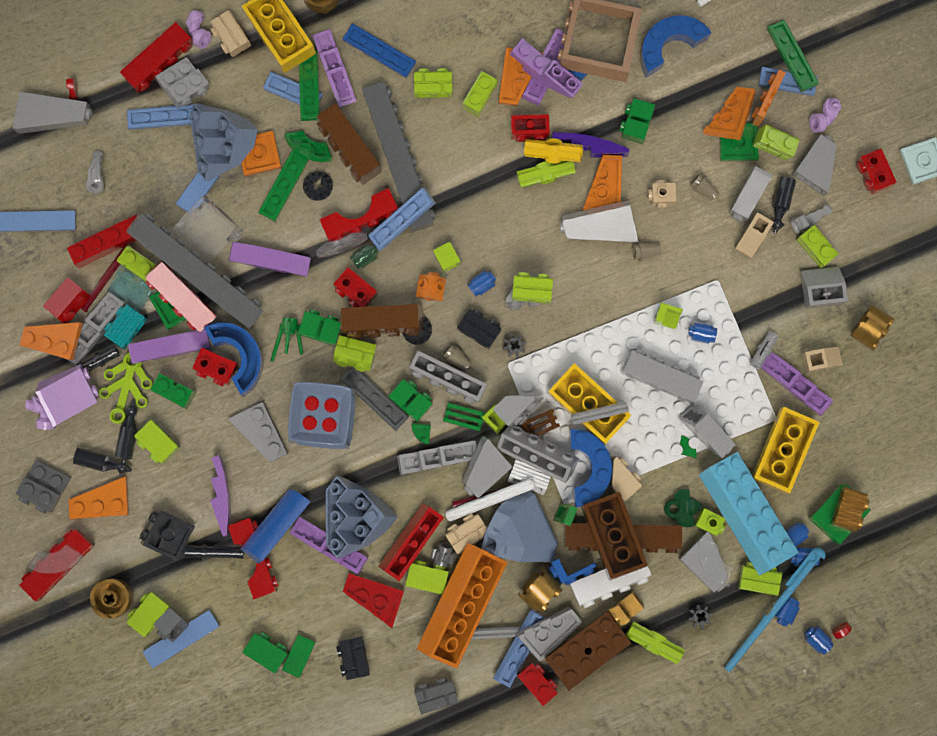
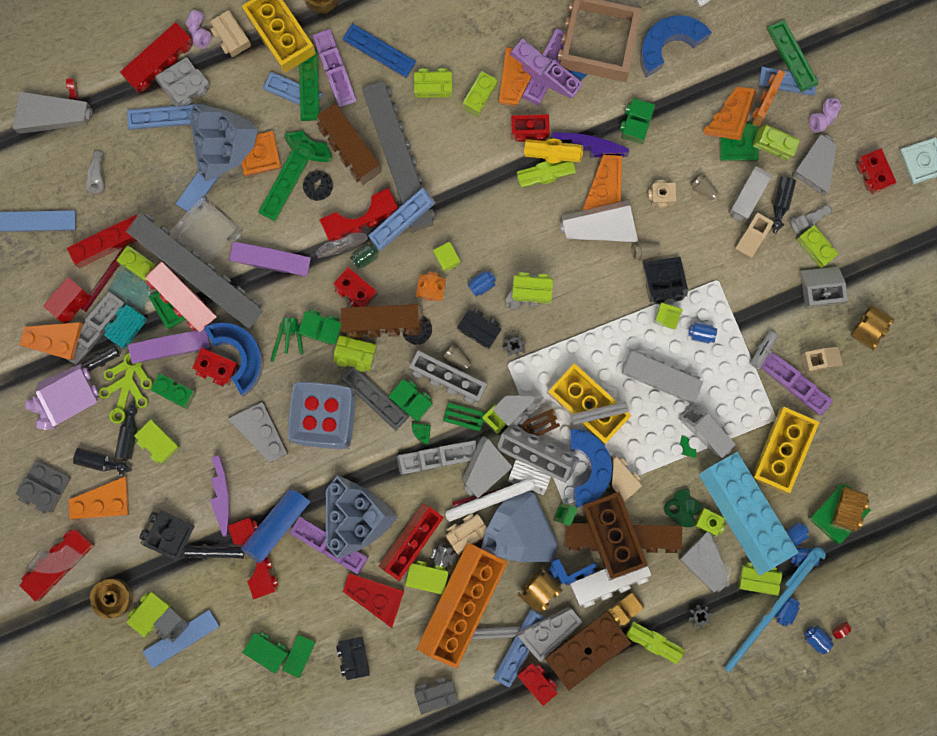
(665, 280): none -> black plate

